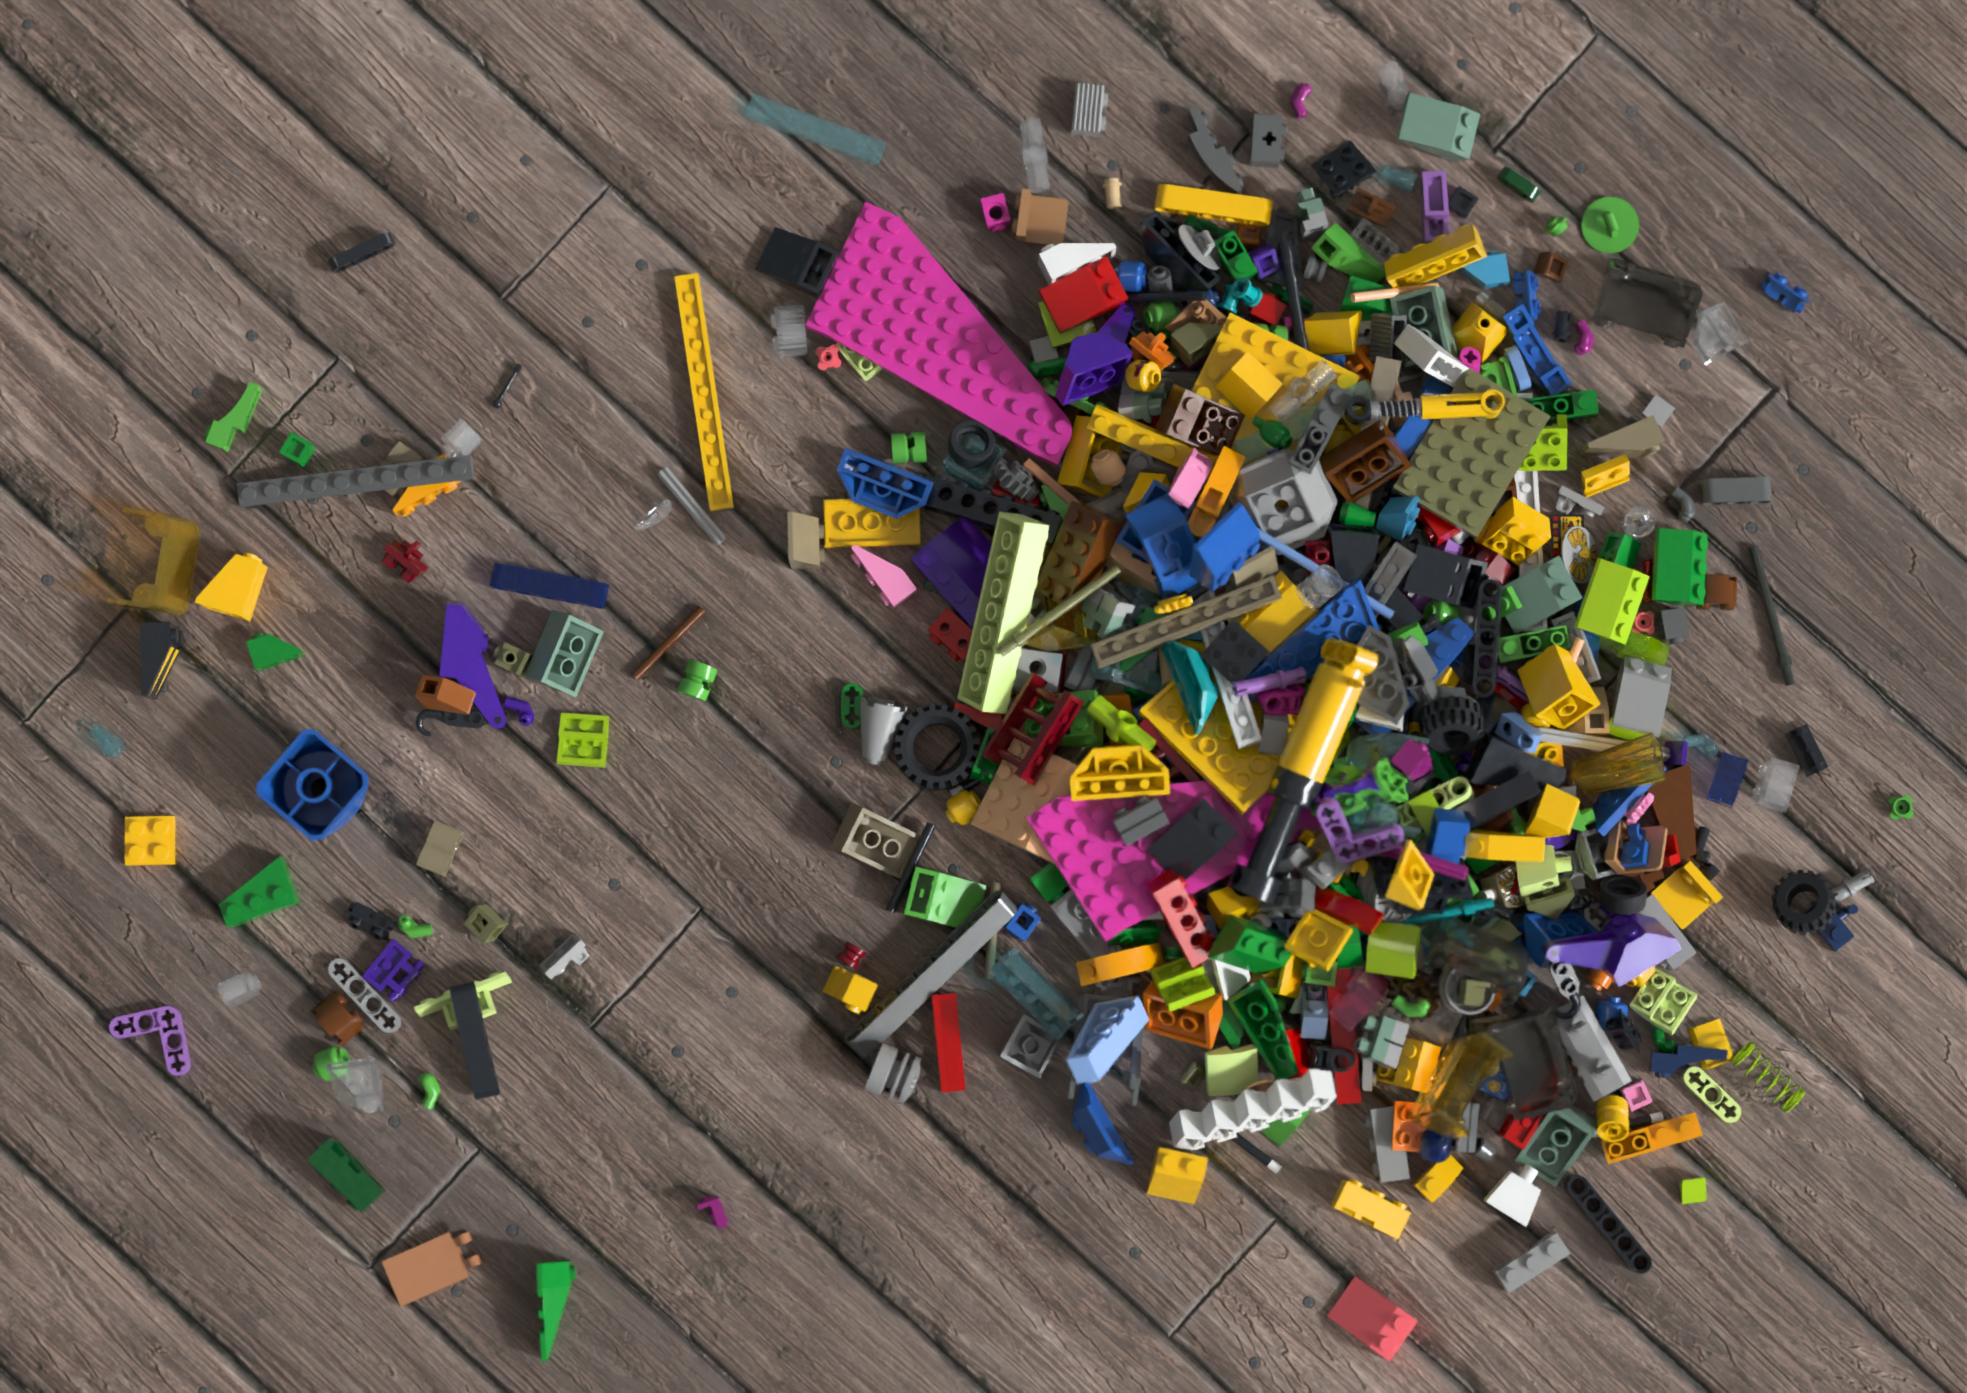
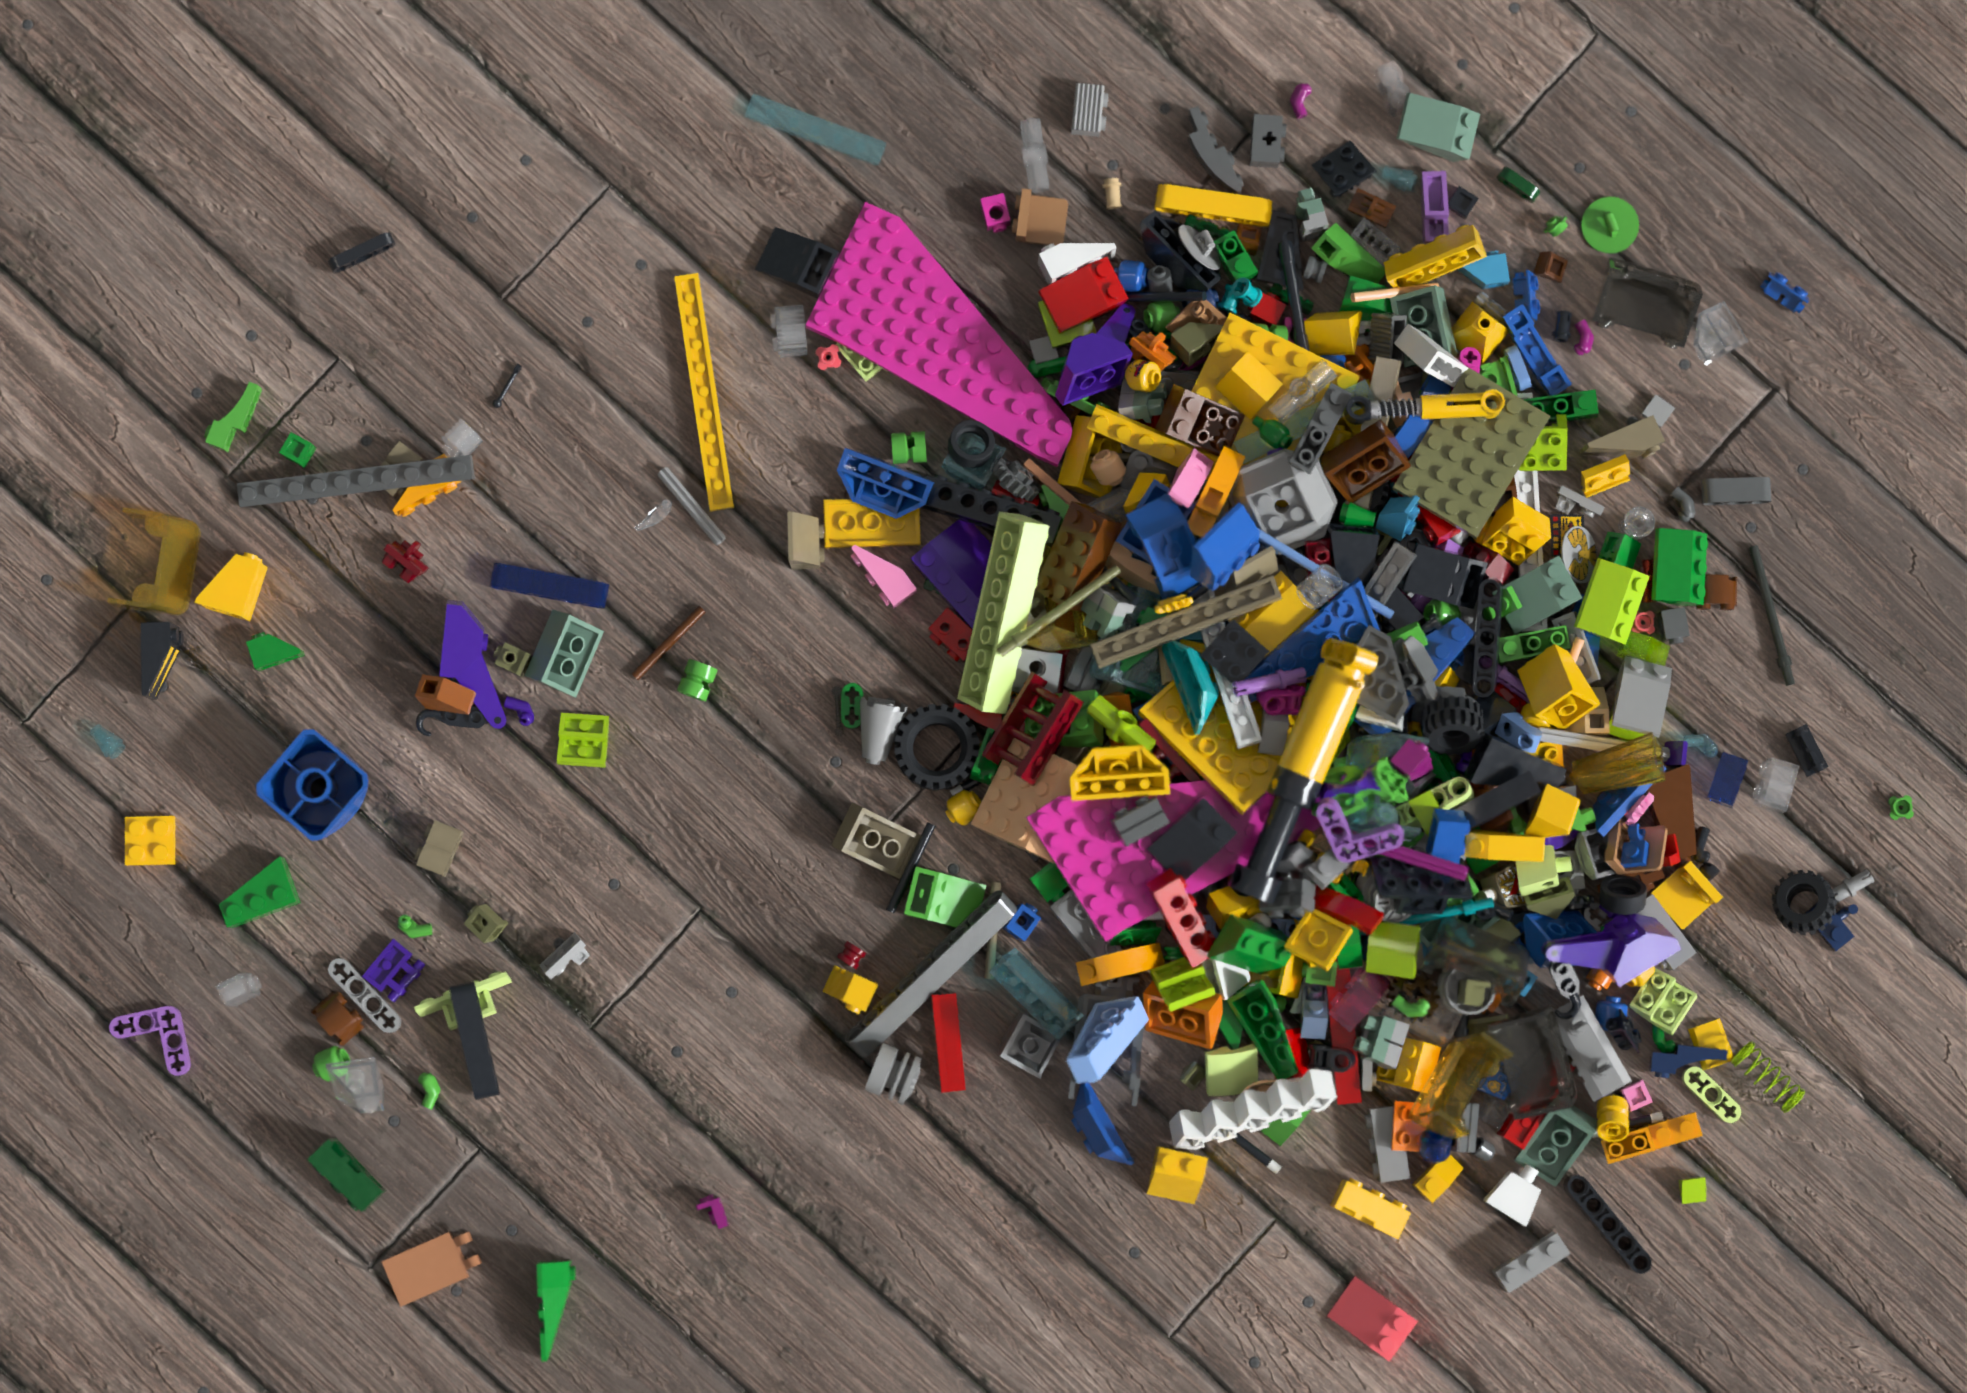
(359, 918): black hinge -> none
(1265, 260): dark purple slope -> none
(1410, 878): yellow slope -> none

